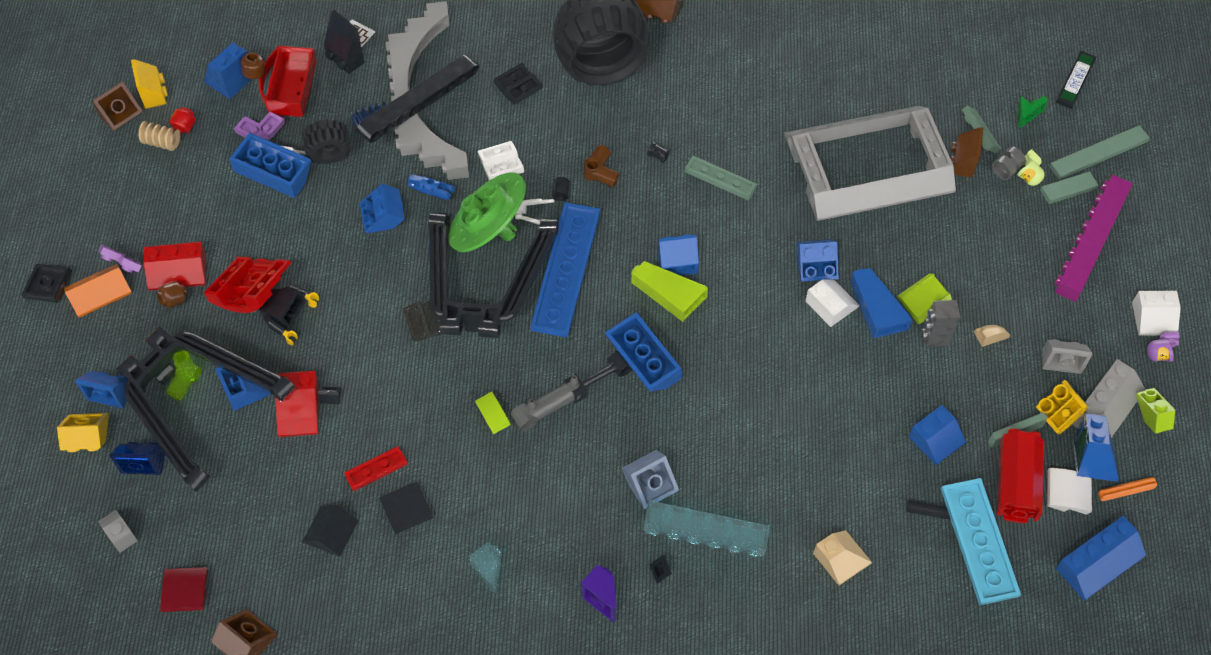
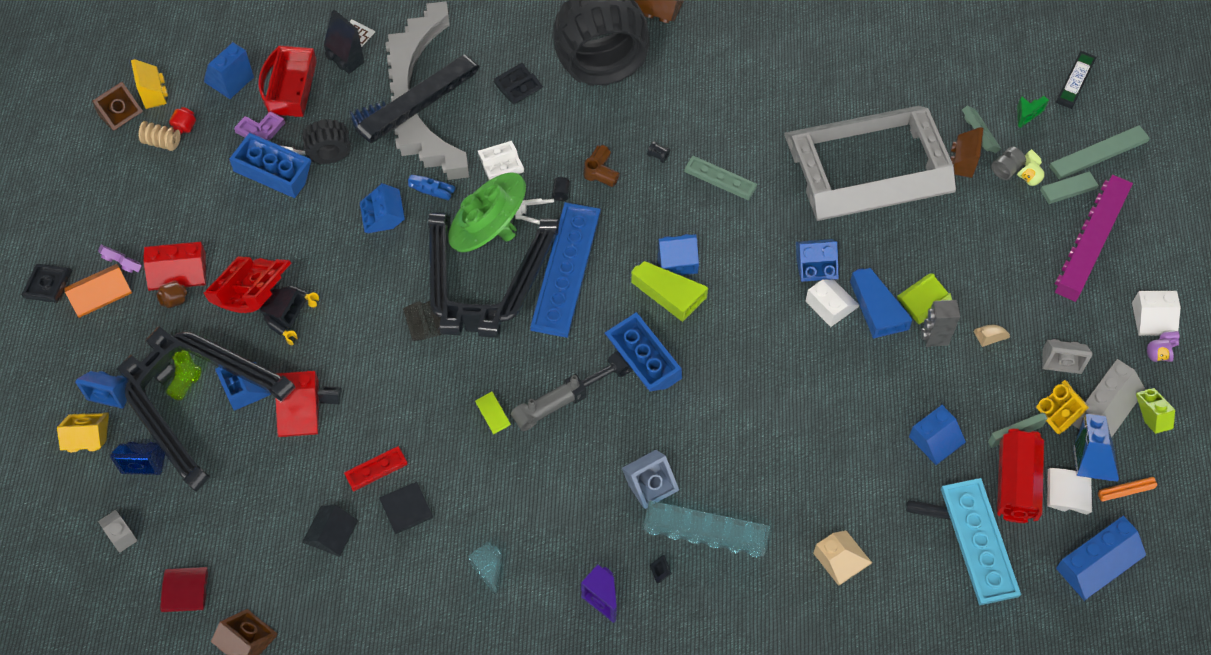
(252, 66): reddish brown head -> none

